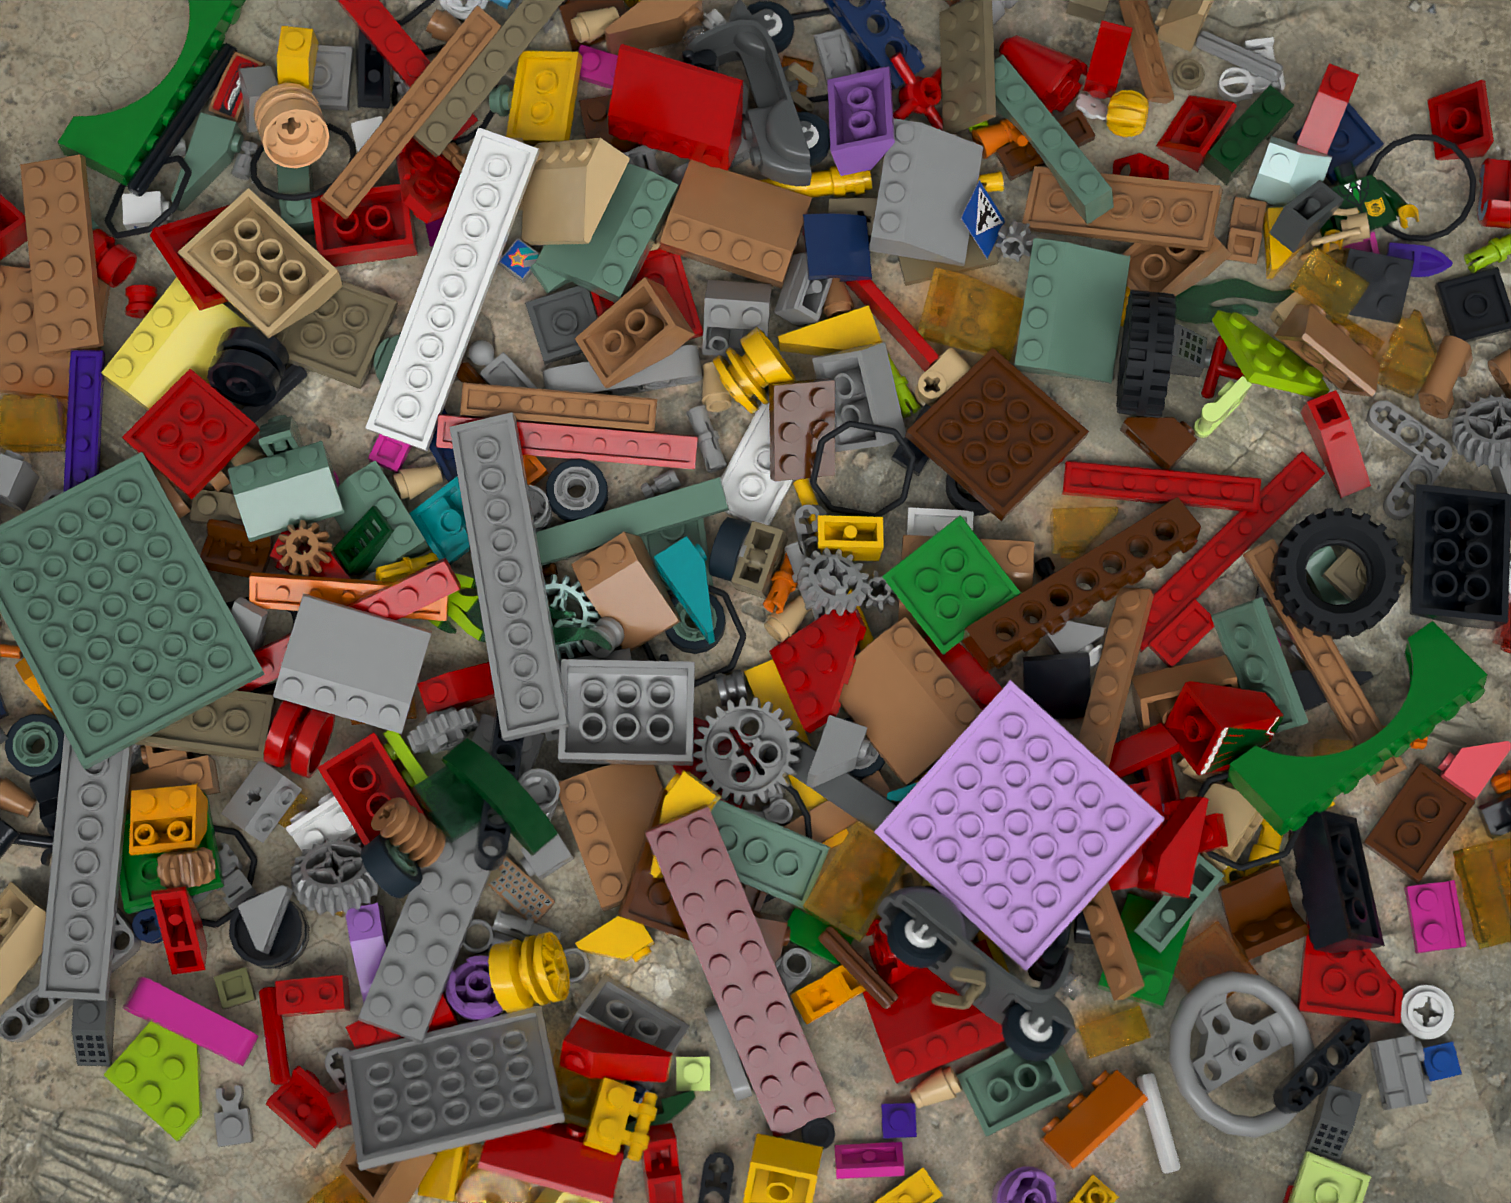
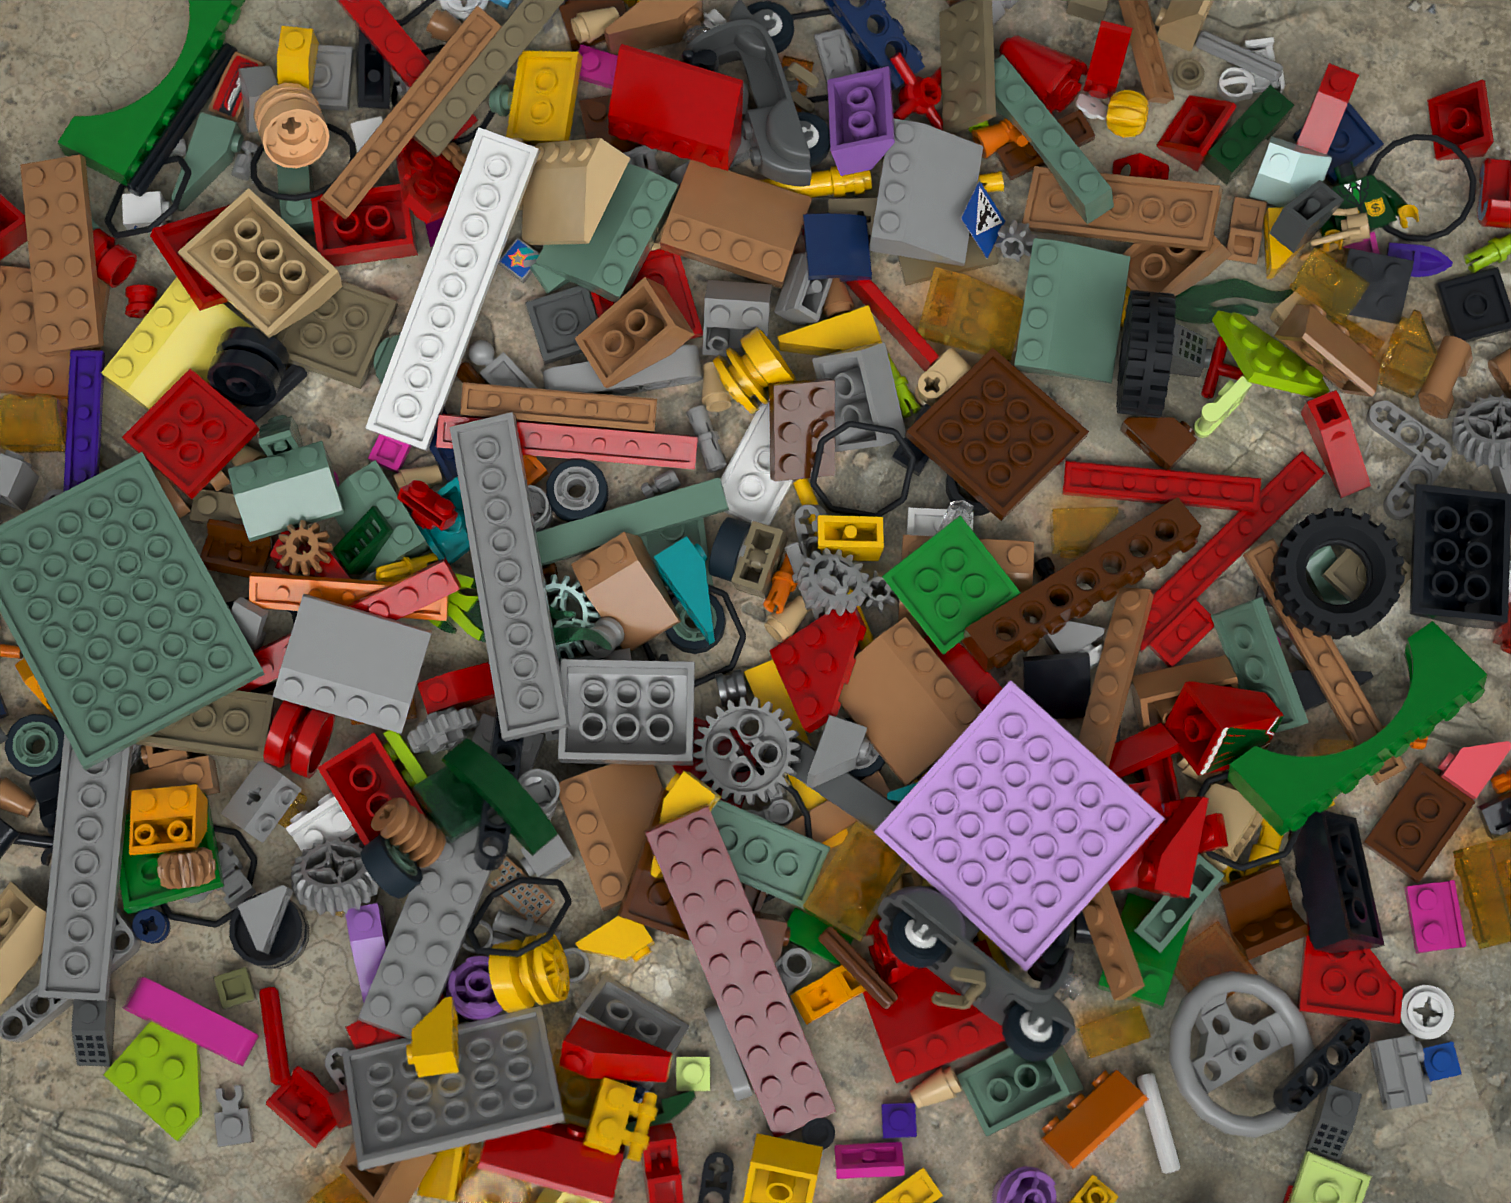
(180, 930): red slope -> none
(312, 996): red brick -> none
(428, 507): none -> red piece
(436, 1041): none -> yellow slope
(516, 953): none -> black piece
(954, 510): none -> clear plate

